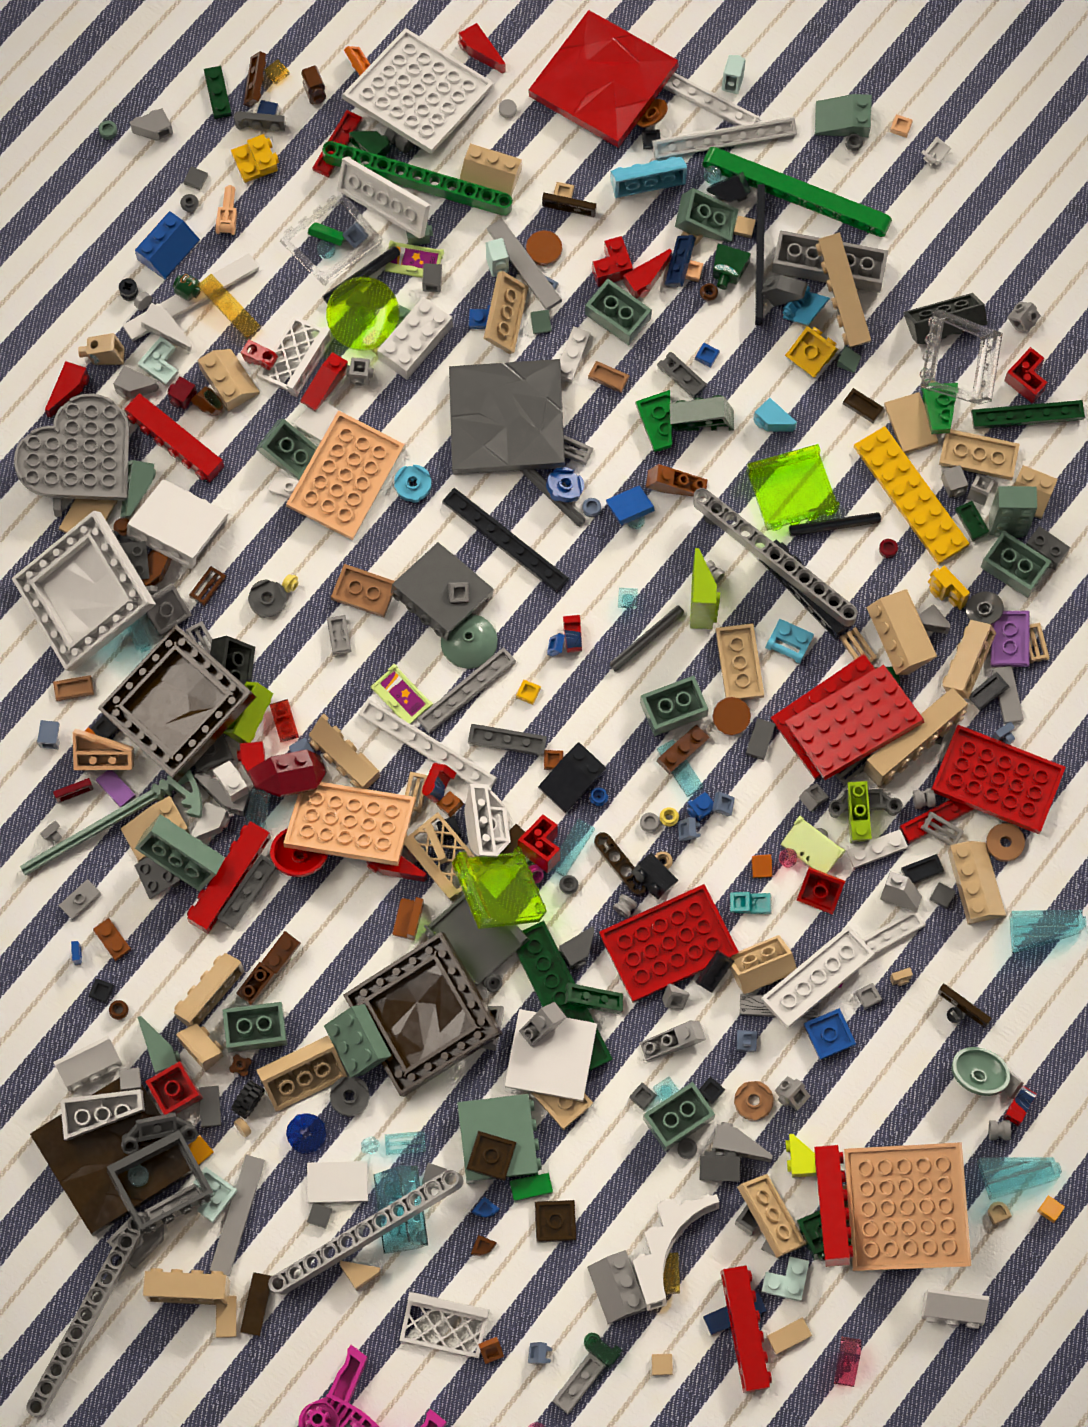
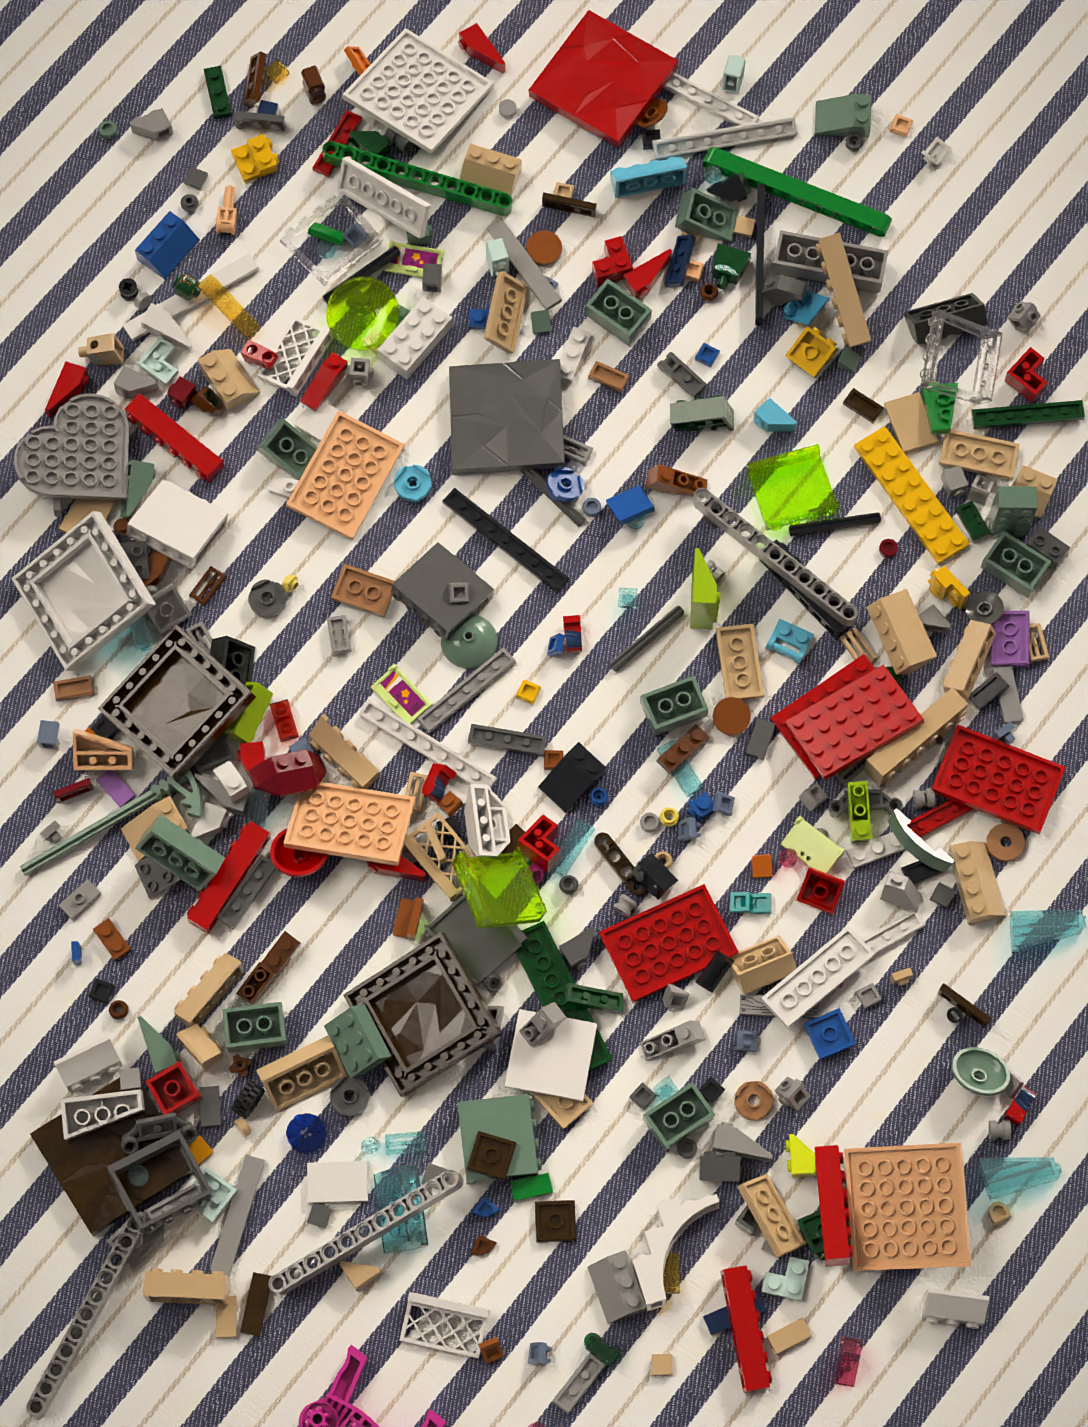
(656, 420): green wing -> none
(915, 845): none -> sand green slope
(928, 822): light grey tile -> none
(1050, 1209): light orange slope -> none

